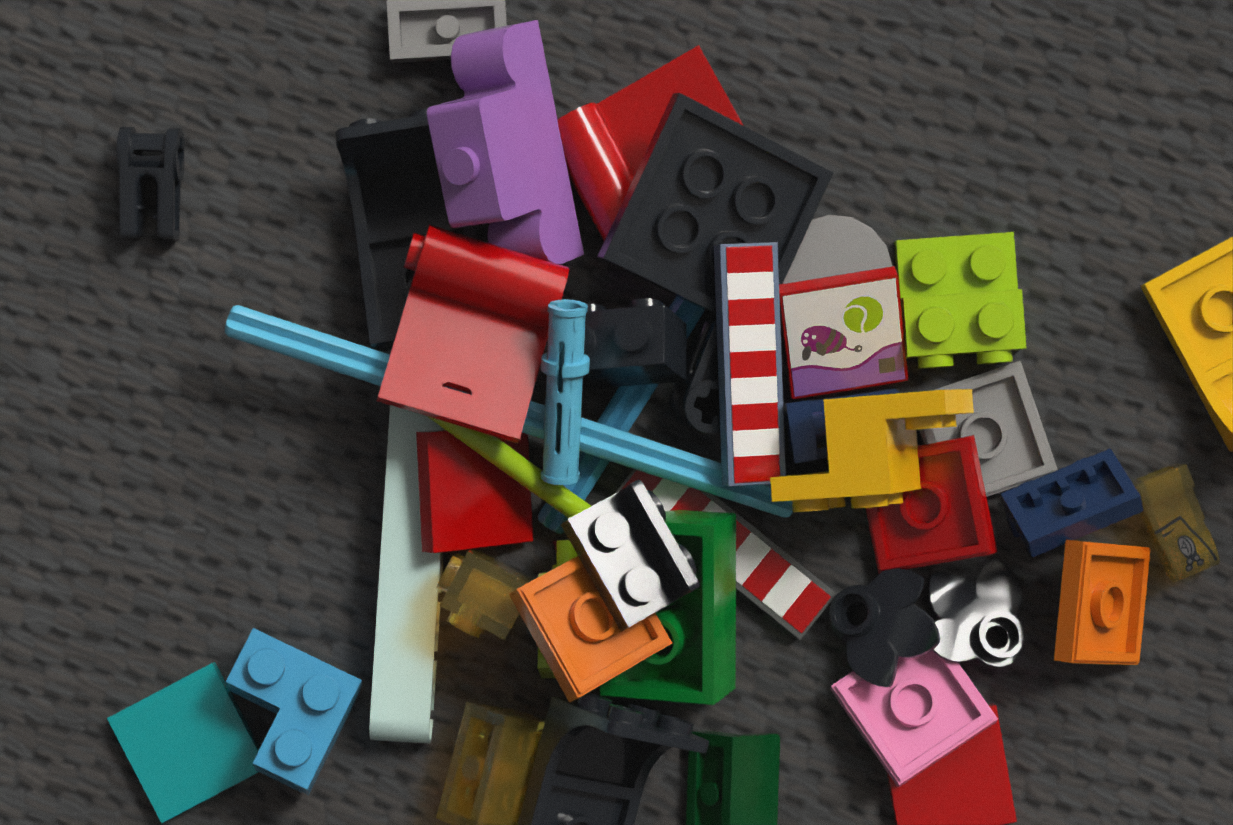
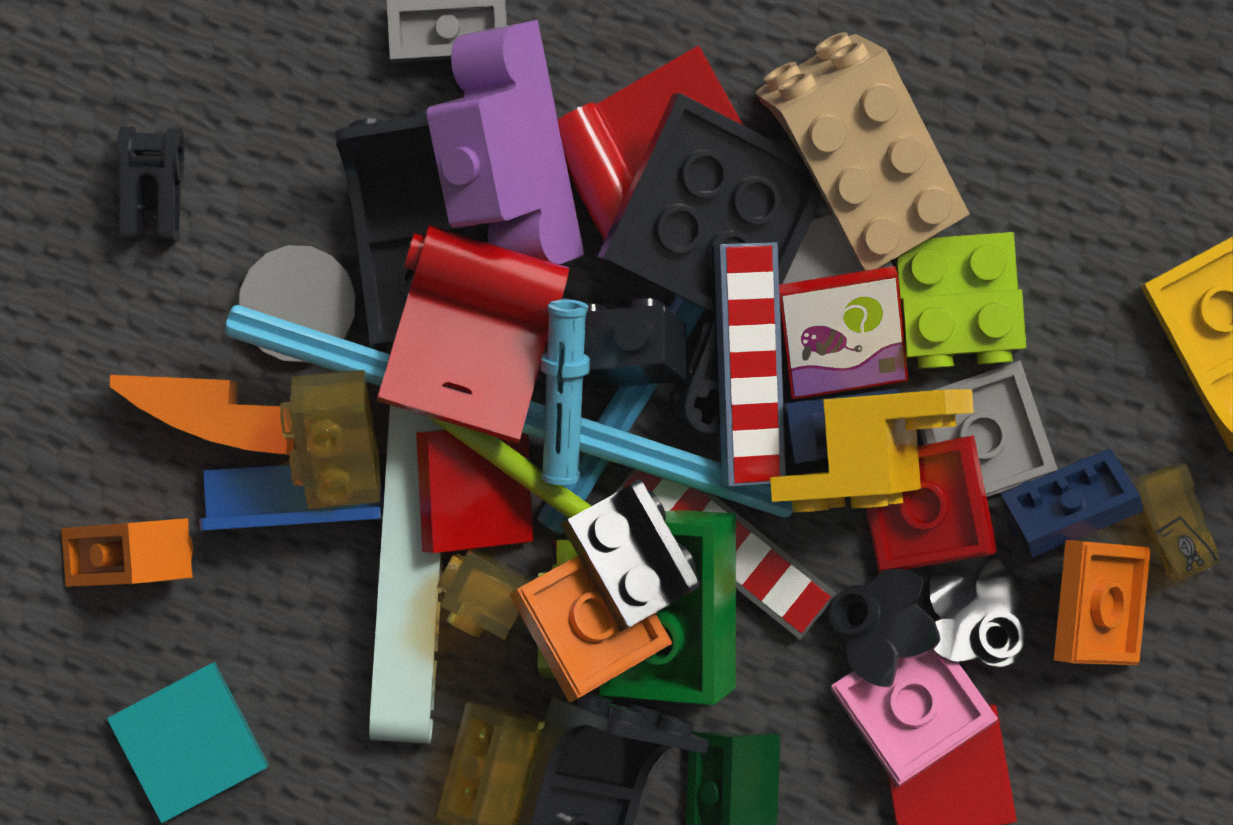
(127, 553): none -> orange slope
(207, 411): none -> orange slope
(270, 499): none -> blue panel
(303, 289): none -> light grey tile
(309, 704): dark azure brick -> none
(333, 439): none -> clear yellow brick
(864, 147): none -> tan bracket

